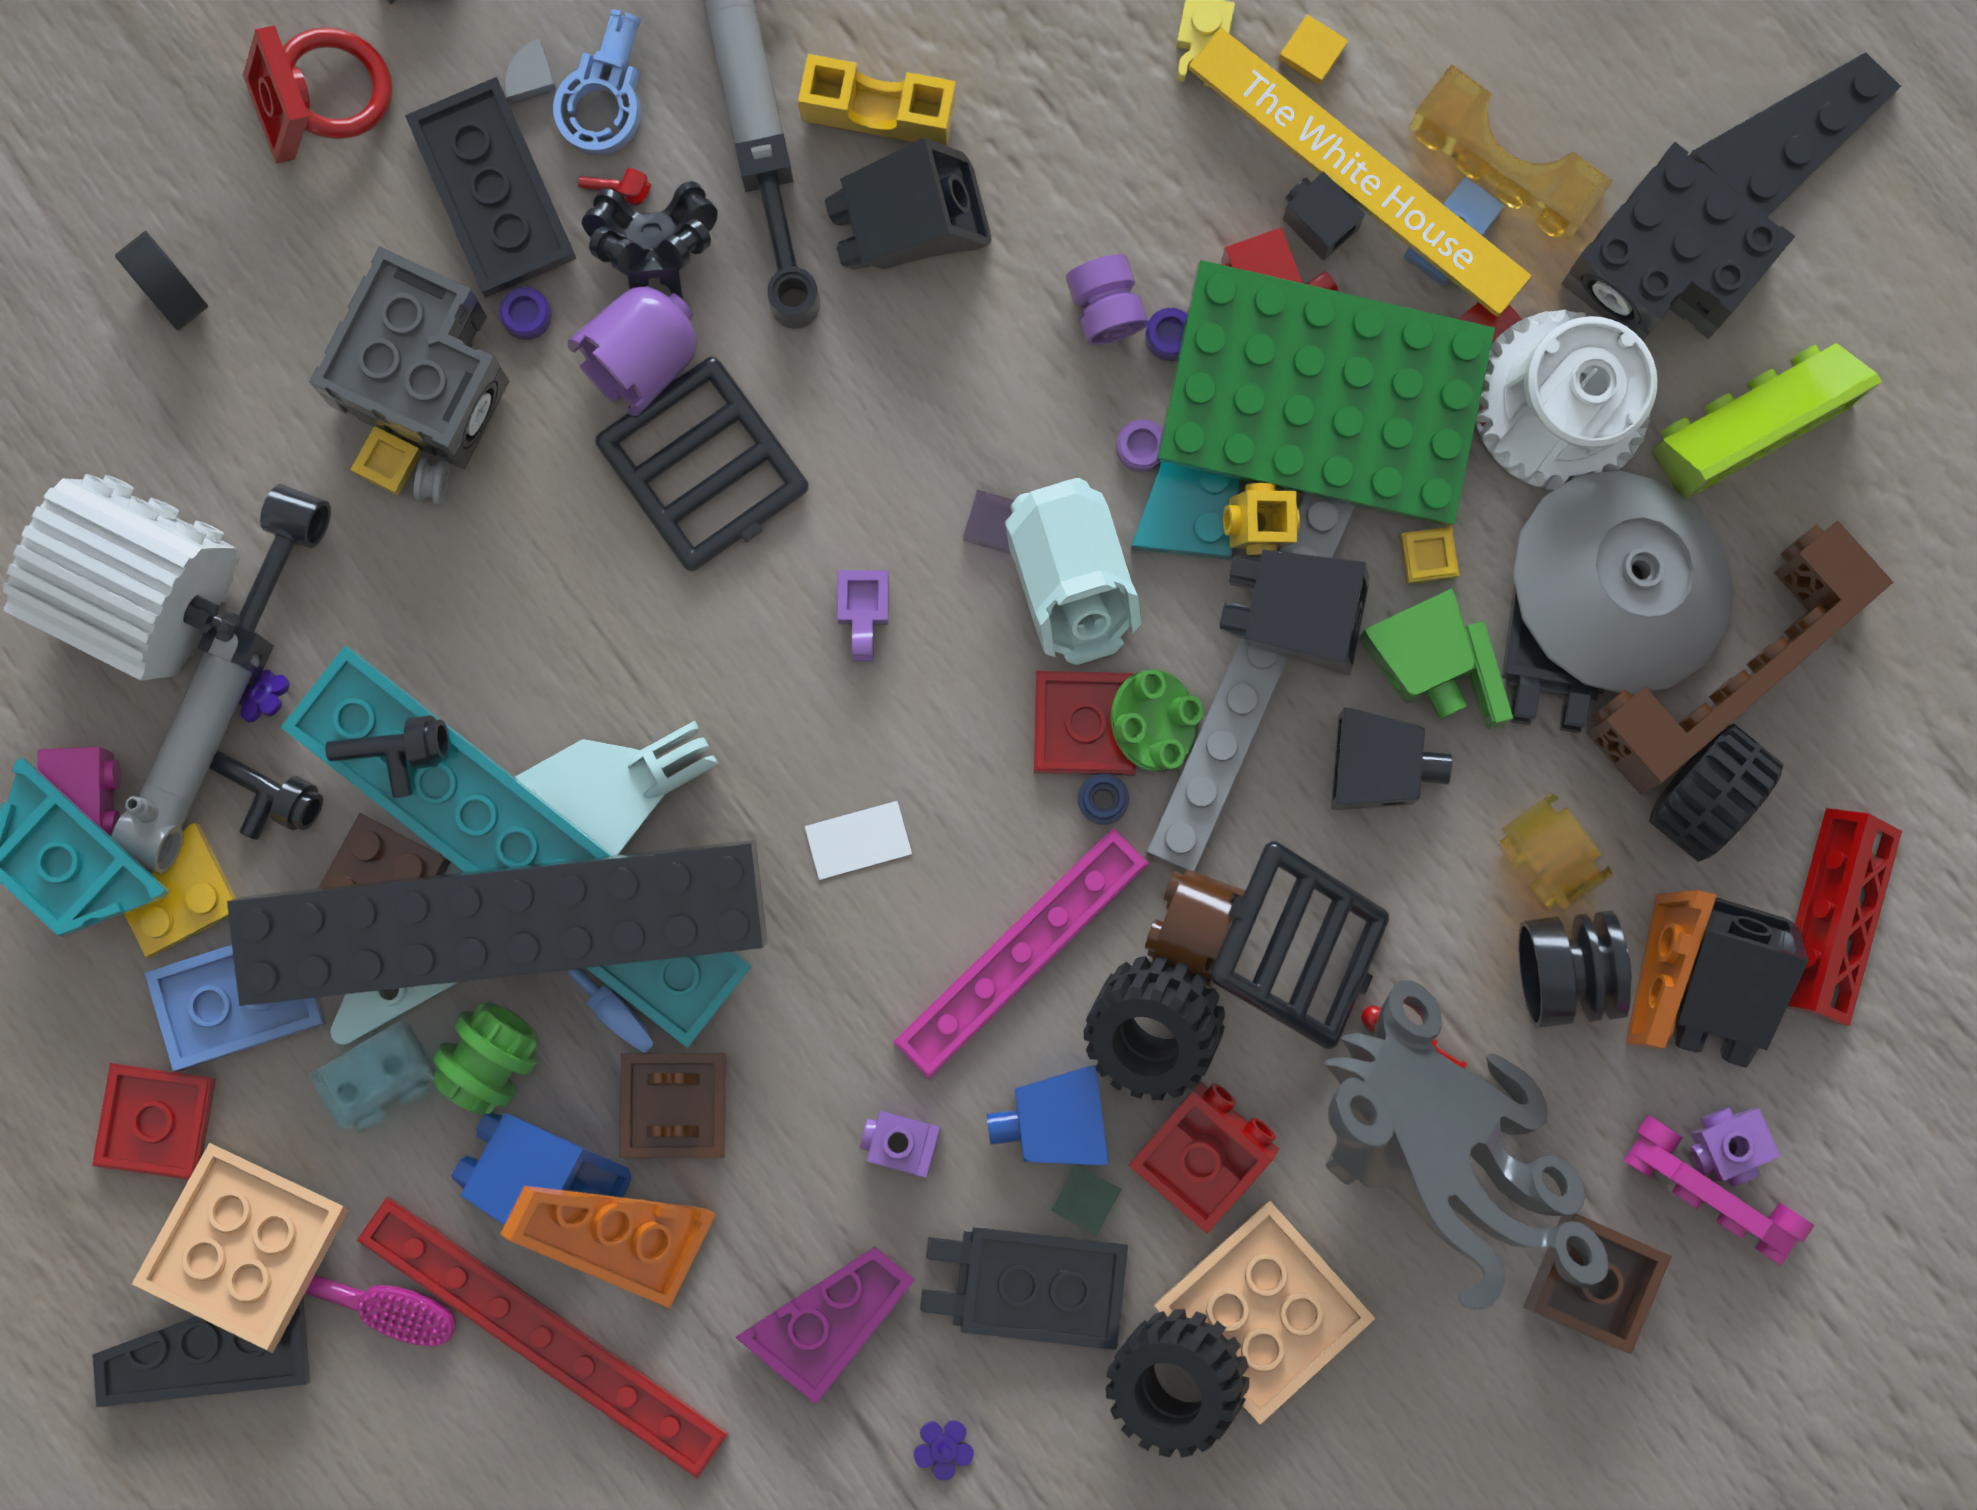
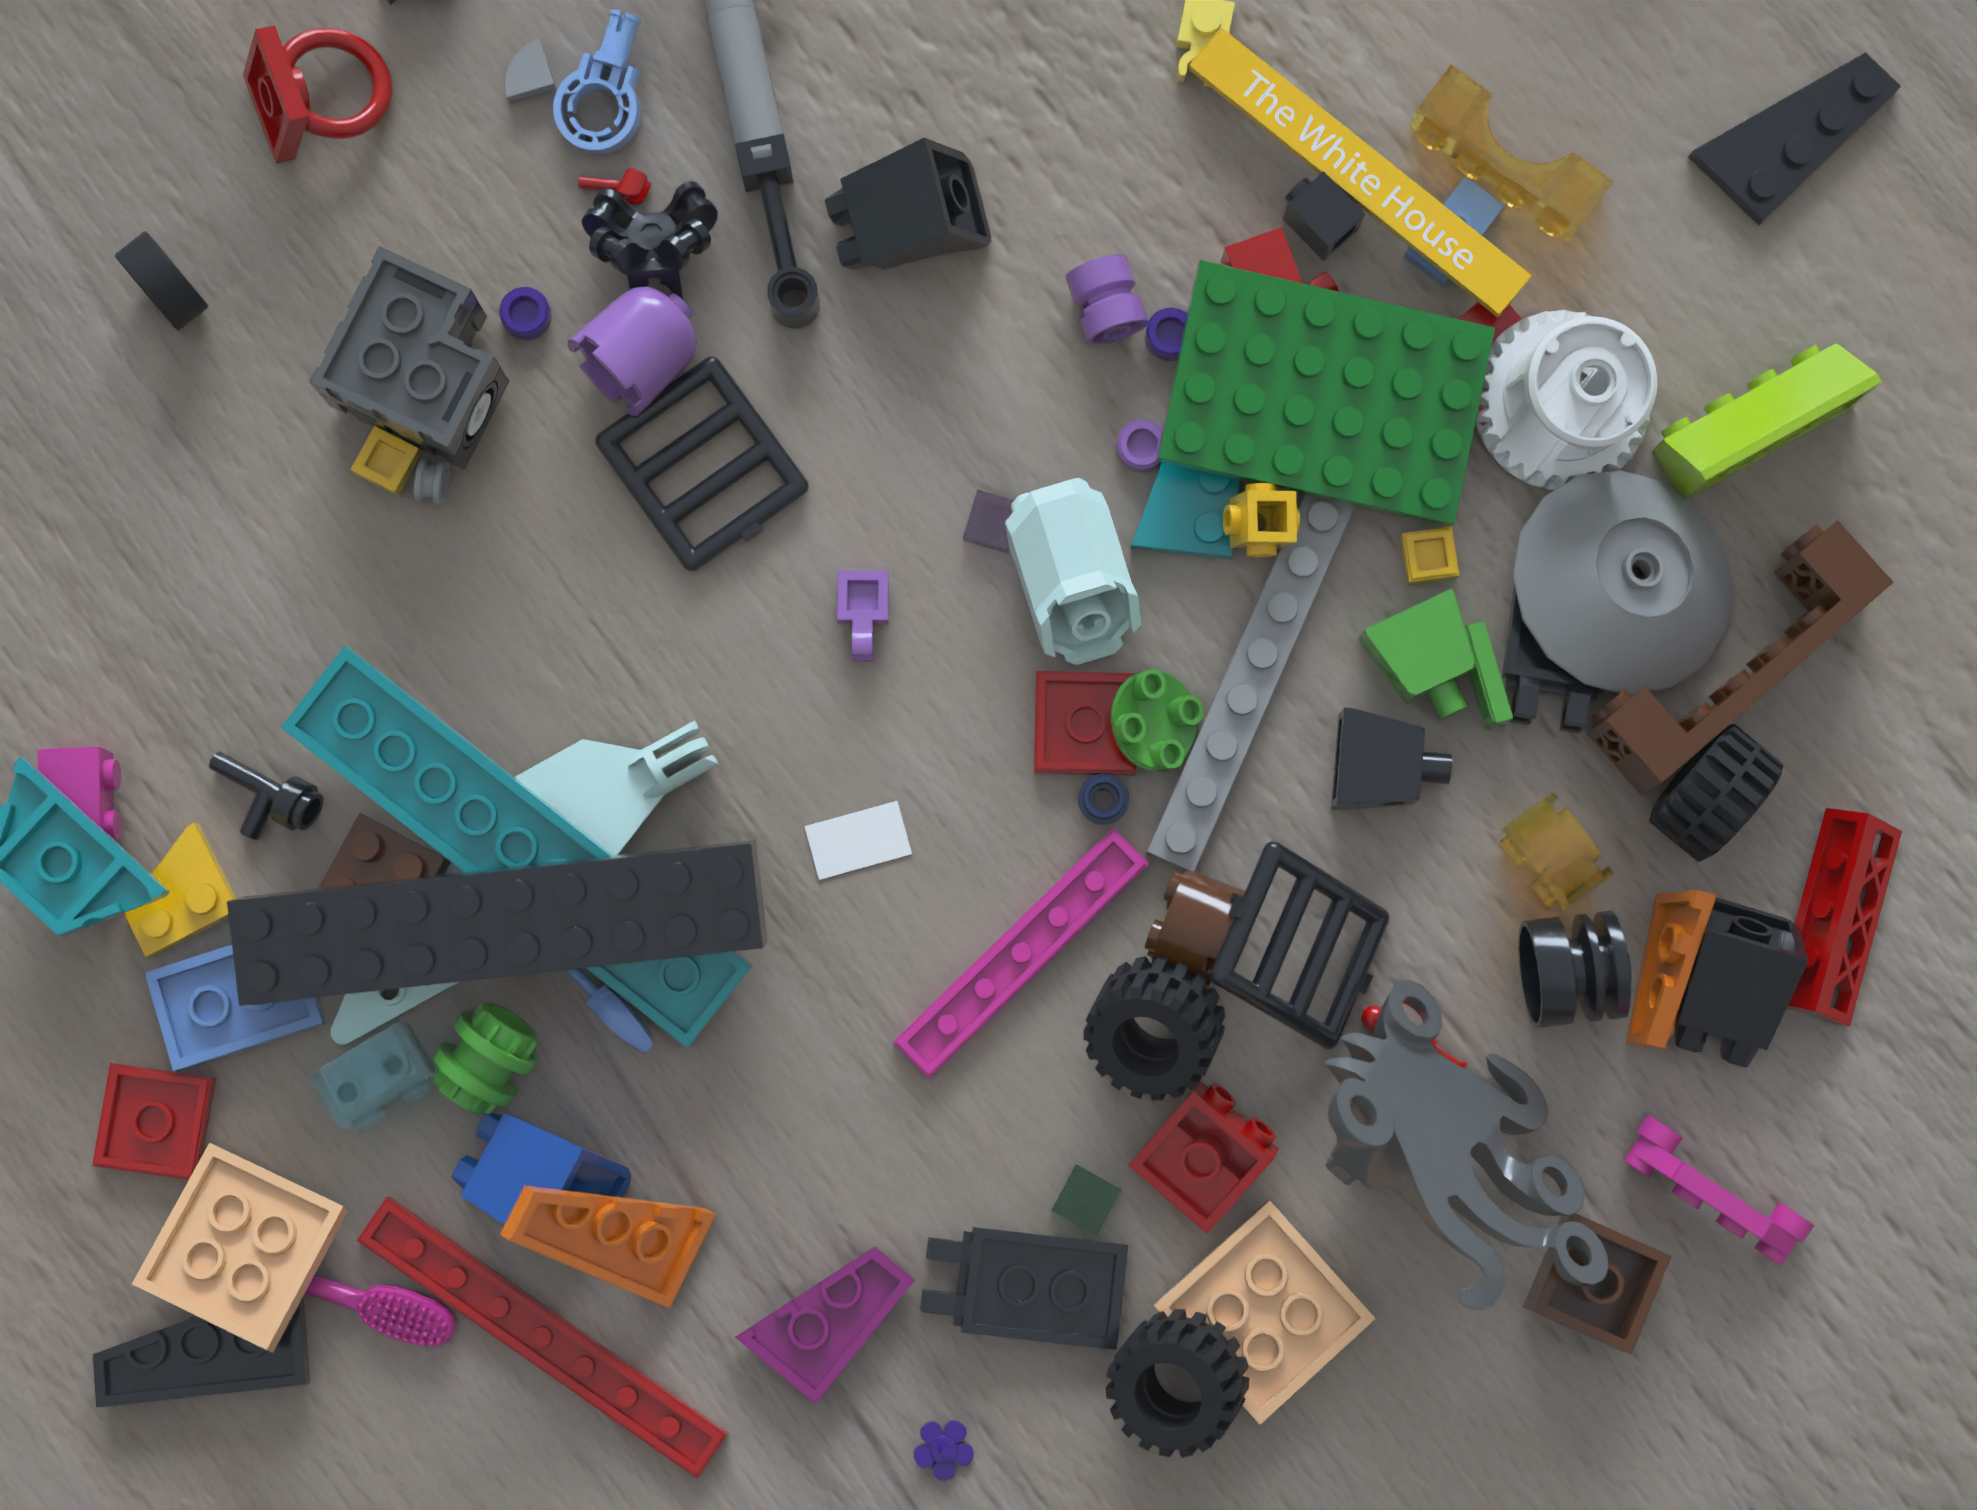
(121, 577): white piece -> none
(155, 818): light grey piece -> none
(263, 696): dark purple plant -> none
(423, 743): black piece -> none
(490, 187): black plate -> none
(673, 1105): reddish brown plate -> none
(844, 98): yellow arch -> none
(921, 1145): medium lavender brick -> none
(1056, 1120): blue torso -> none
(1300, 607): black hips -> none
(1313, 49): yellow tile -> none
(1677, 247): black piece -> none
(1750, 1145): medium lavender brick -> none

